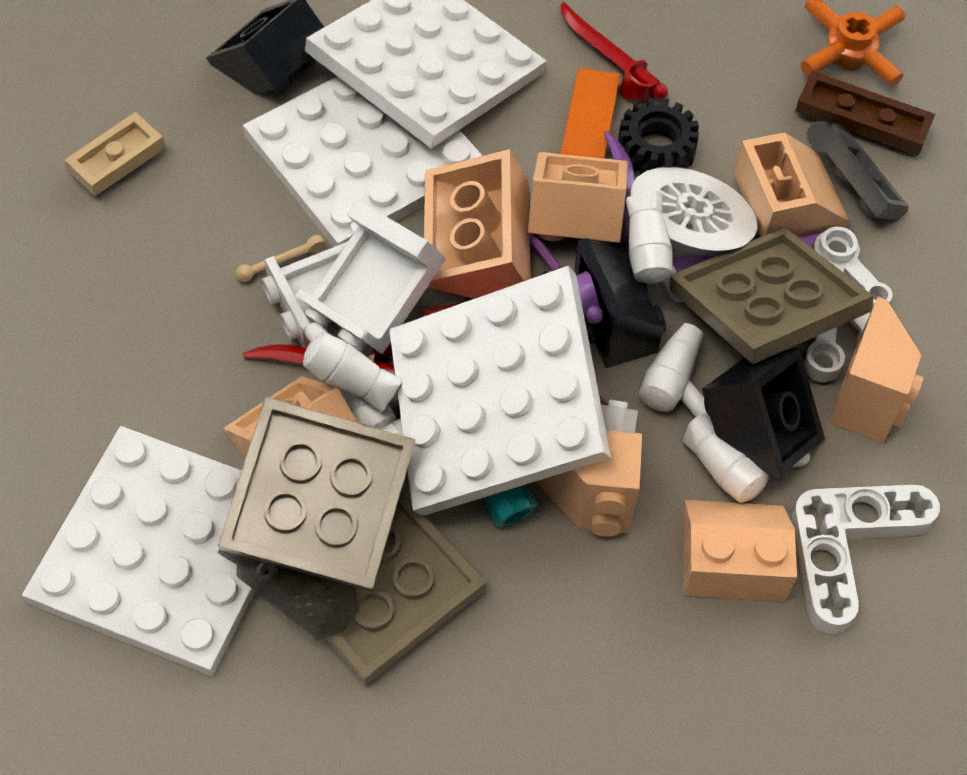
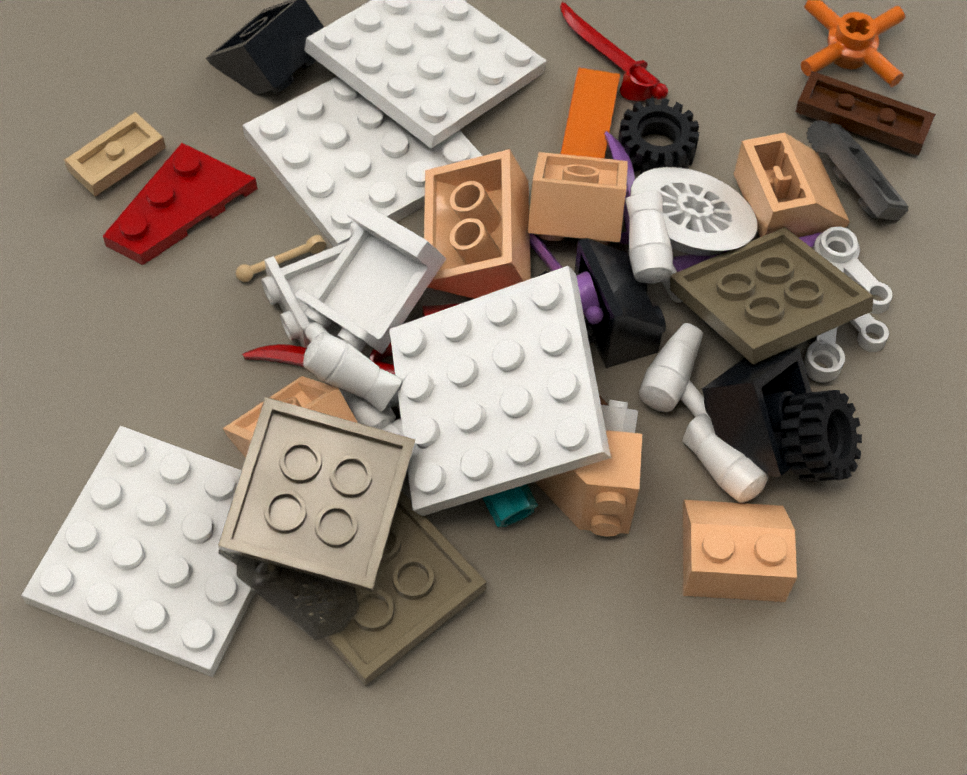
(173, 201): none -> red wing
(821, 436): none -> black tyre
(841, 525): white beam -> none
(879, 377): light nougat slope -> none

